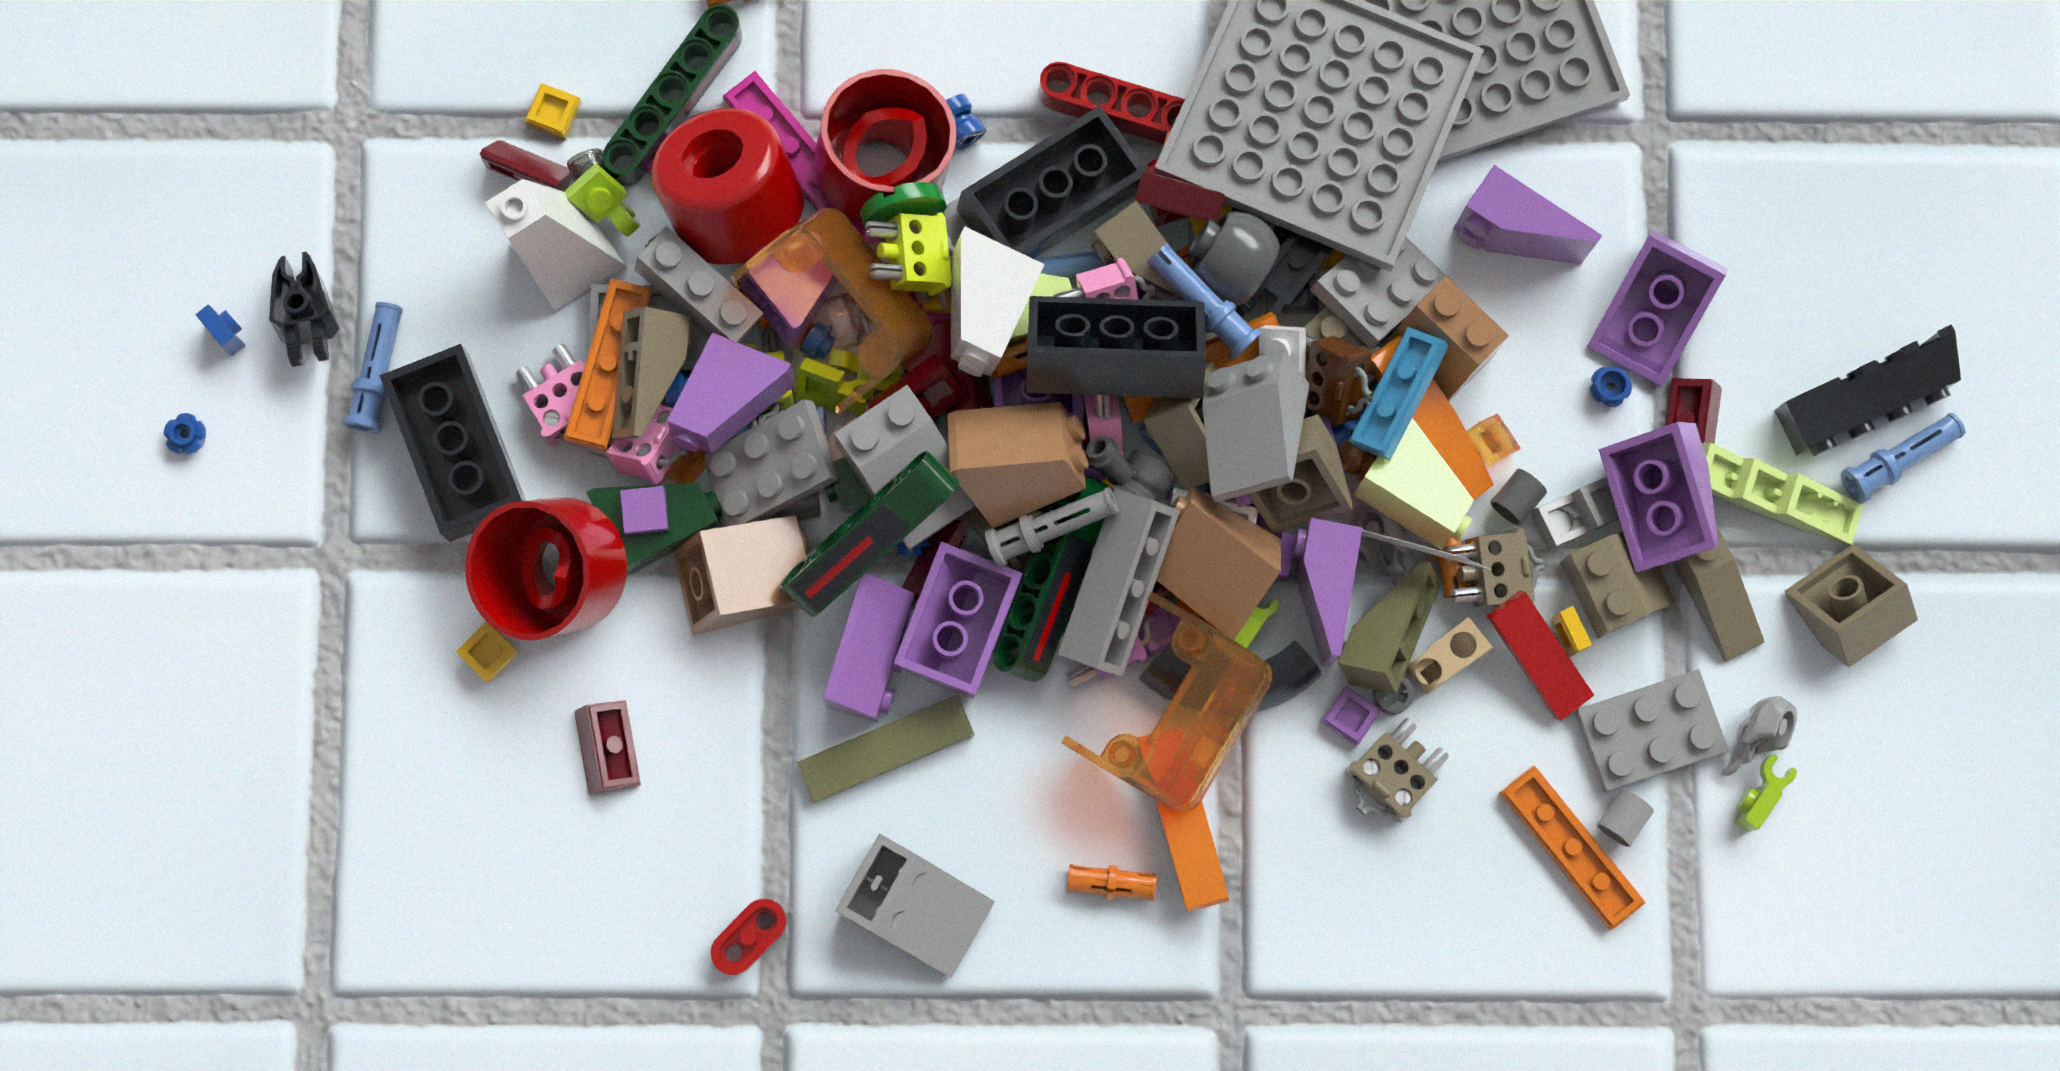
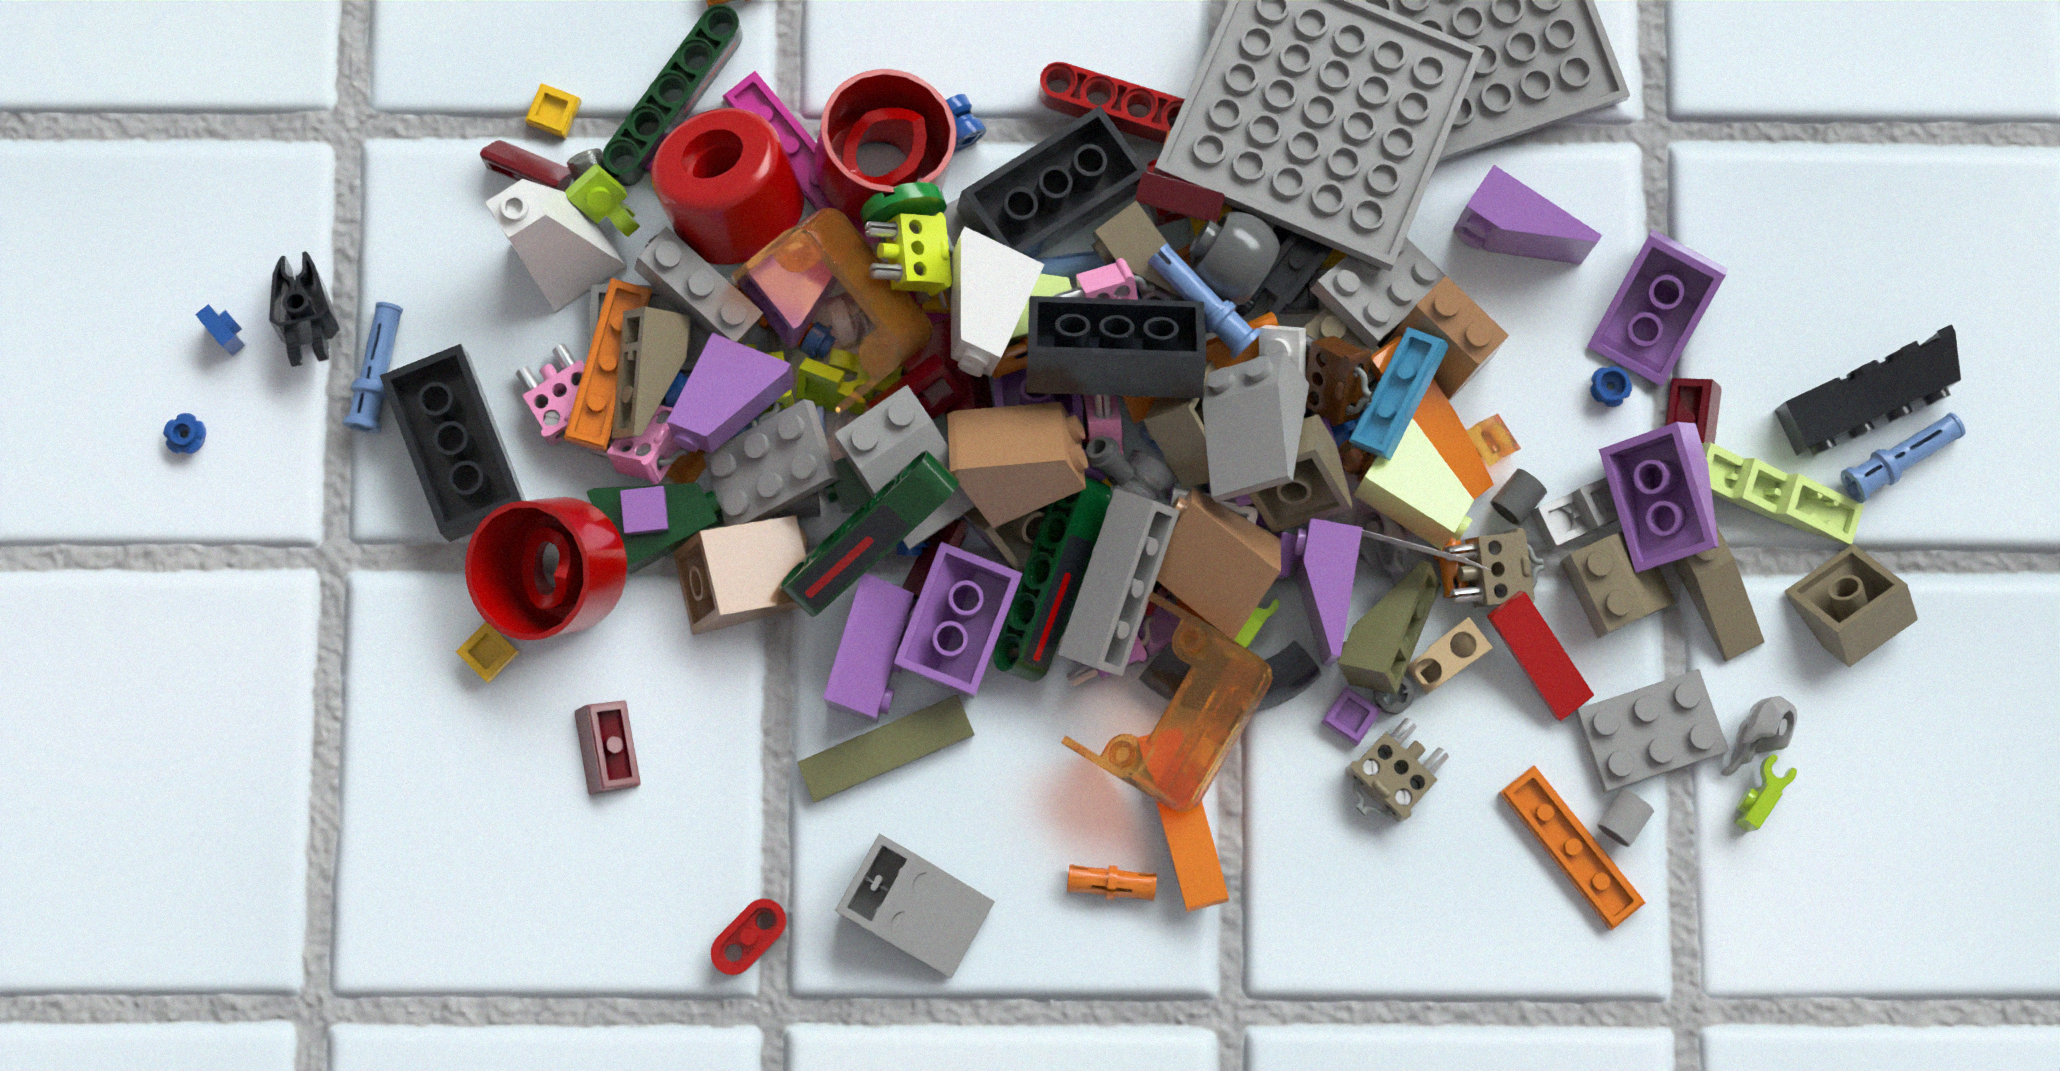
(1032, 538): light grey pin -> none
(1571, 631): yellow tile -> none

